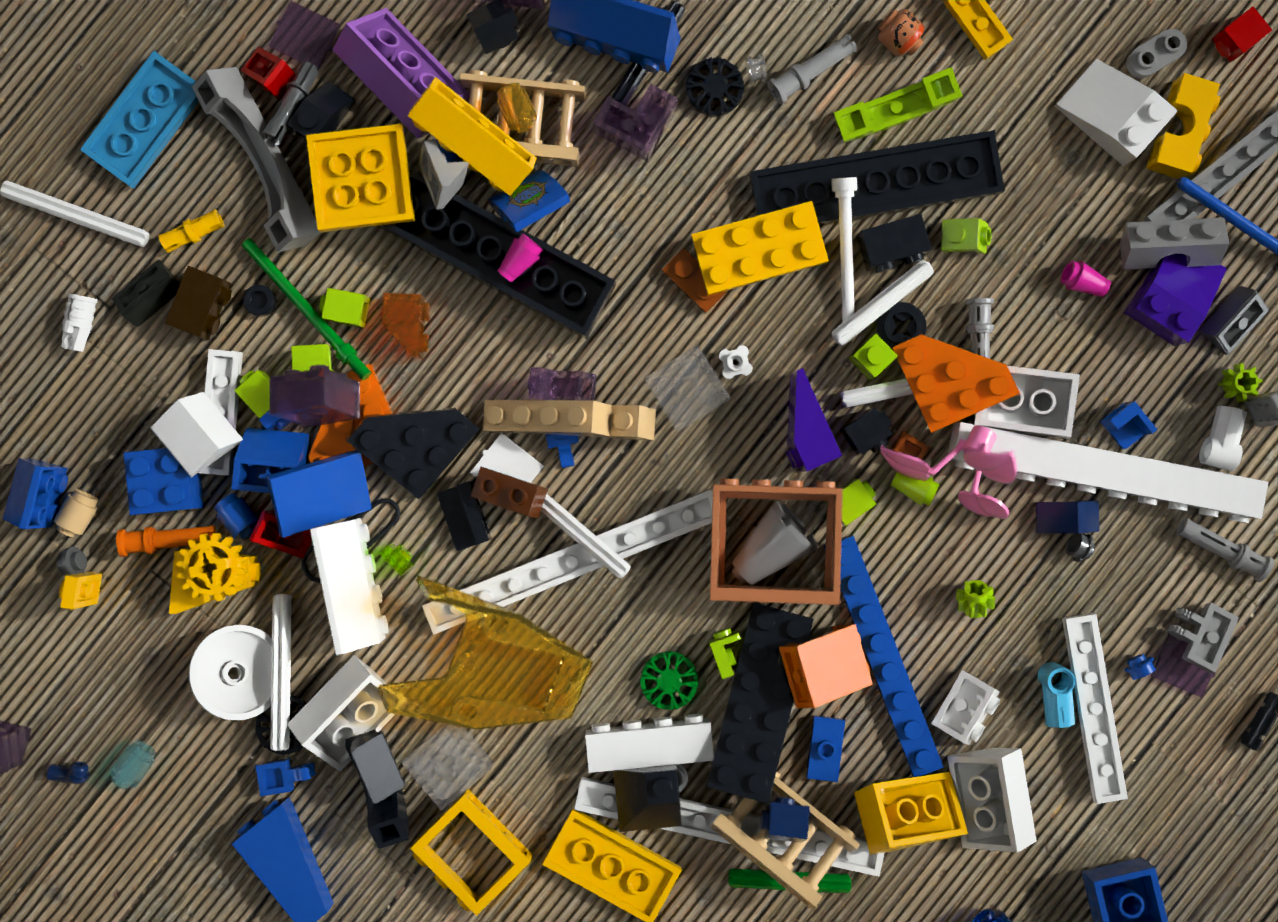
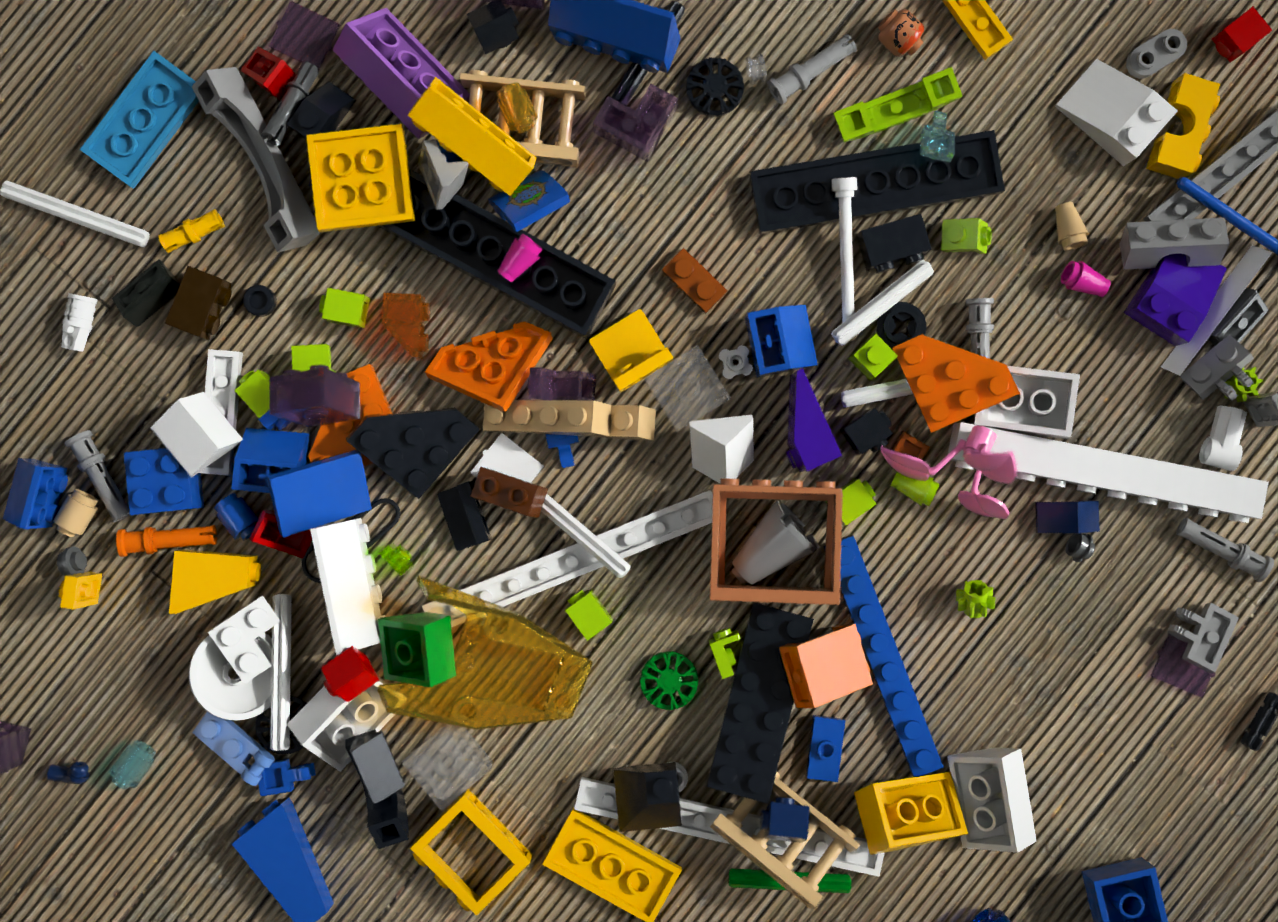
(93, 464): none -> light grey pin
(214, 579): yellow gear -> none
(234, 747): none -> medium blue plate
(237, 635): none -> white plate
(344, 351): green bar -> none
(349, 674): none -> red brick
(417, 648): none -> green slope
(492, 364): none -> orange plate
(588, 613): none -> lime brick
(630, 350): none -> yellow bracket
(649, 744): white brick -> none
(722, 446): none -> white slope
(759, 248): yellow plate -> none
(780, 340): none -> blue slope
(936, 140): none -> clear light blue plate
(966, 708): white bracket -> none
(1057, 697): medium azure piece -> none
(1070, 227): none -> tan cone
(1094, 708): white plate -> none
(1128, 424): blue panel -> none
(1140, 666): blue plate -> none
(1217, 367): none -> light grey hinge
(1222, 303): none -> white sticker

